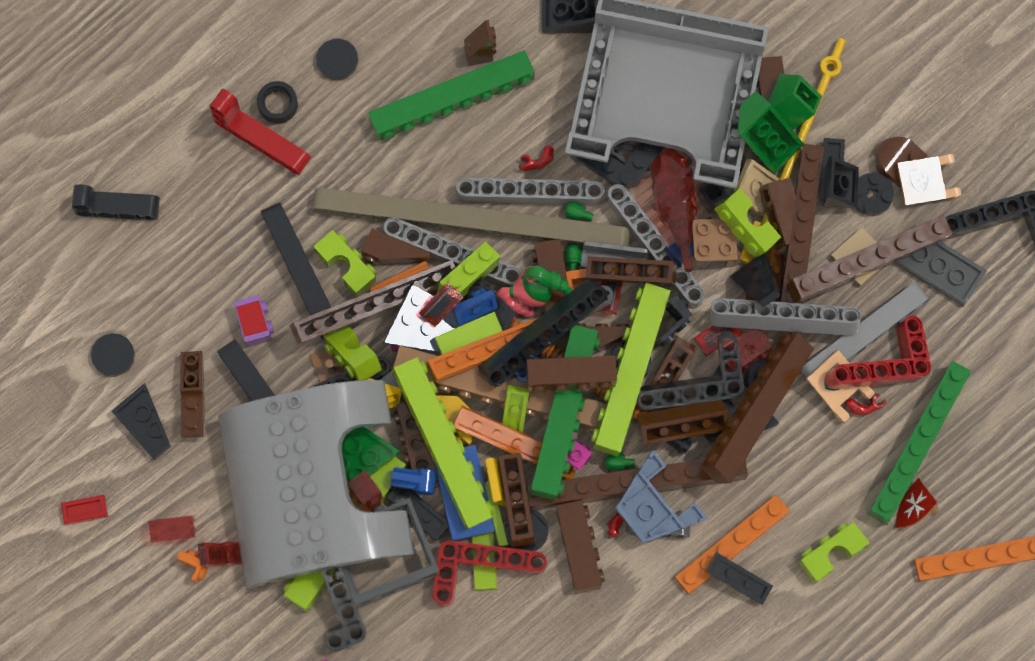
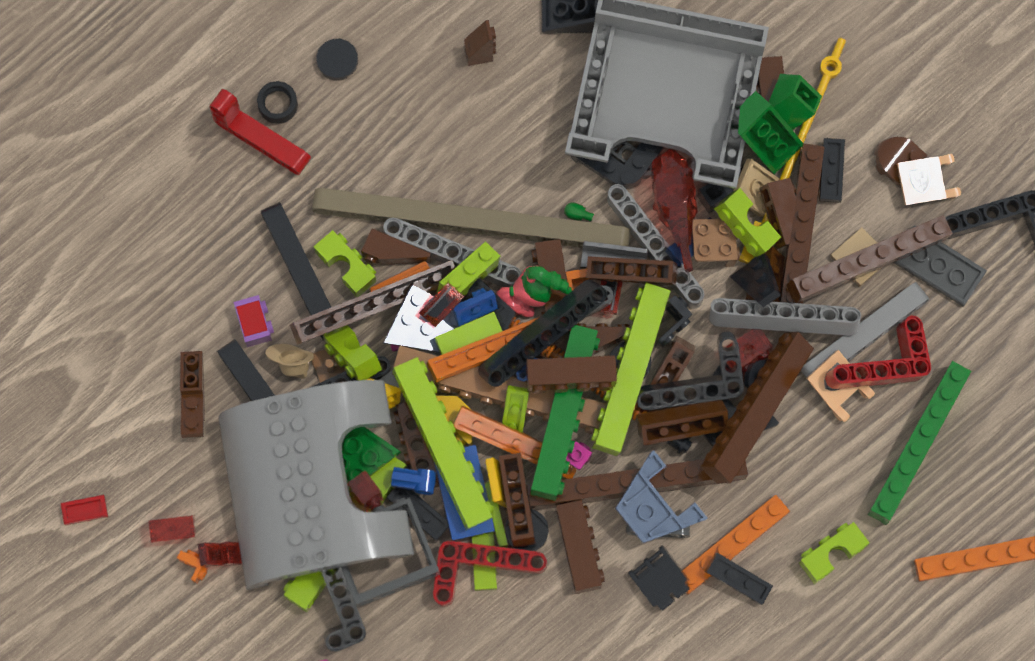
(113, 355): black tile -> none
(114, 205): black beam -> none
(143, 422): black wing -> none
(291, 359): none -> tan piece
(451, 96): green brick -> none
(520, 185): light grey beam -> none
(545, 159): red piece -> none
(573, 257): green cylinder -> none
(614, 525): red piece -> none
(618, 463): green cylinder -> none
(660, 579): none -> black plate
(708, 339): red tile -> none
(840, 184): black slope -> none
(859, 409): red piece -> none
(885, 194): black plate -> none
(916, 505): red shield -> none

